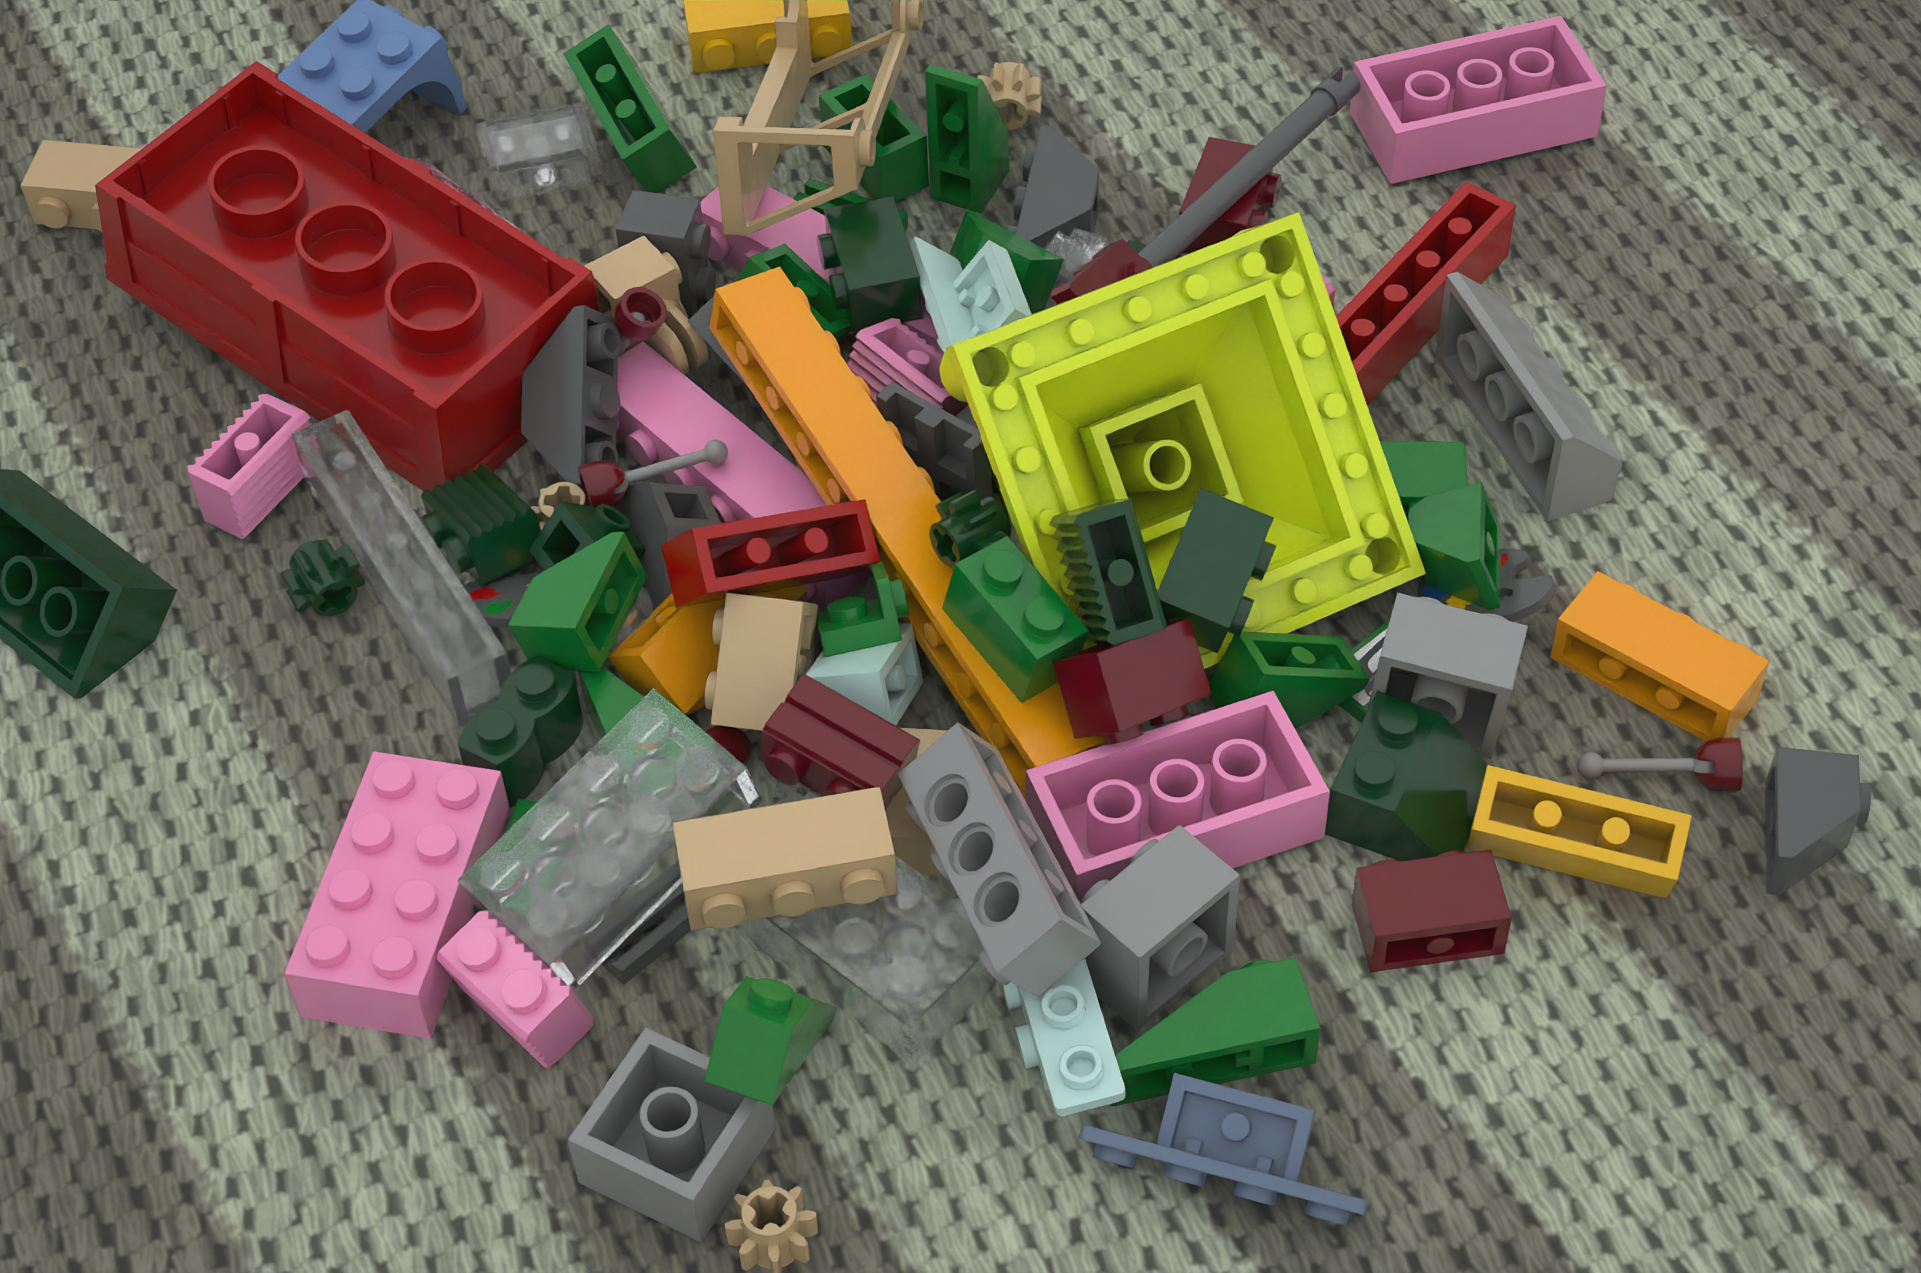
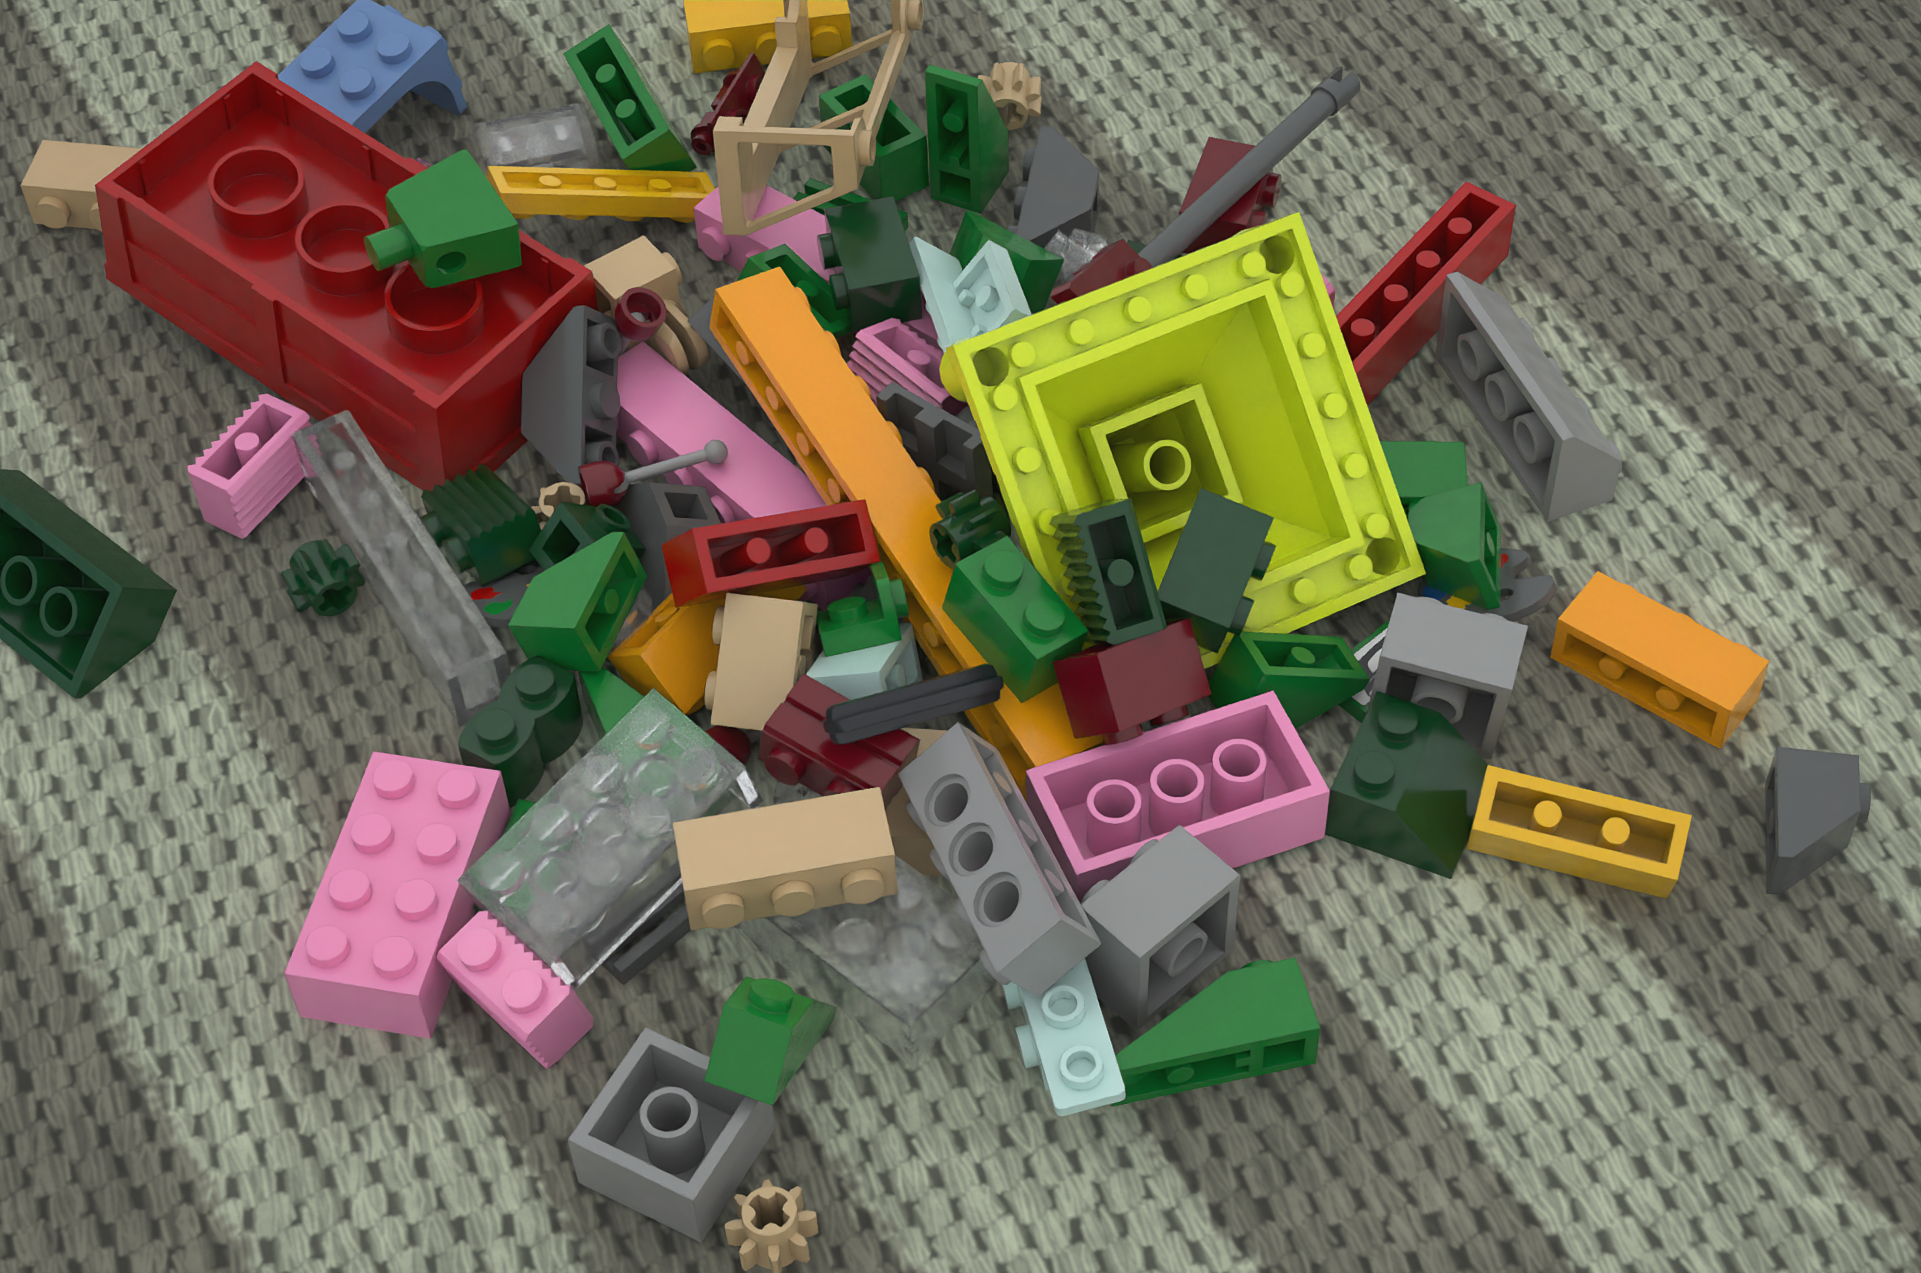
(447, 225): none -> green torso
(599, 192): none -> yellow plate
(673, 227): dark grey brick -> none
(732, 101): none -> dark red hinge
(912, 704): none -> black axle
(1232, 1137): sand blue bracket -> none
(1430, 910): dark red brick -> none
(1477, 99): bright pink brick -> none
(1714, 764): hinge -> none

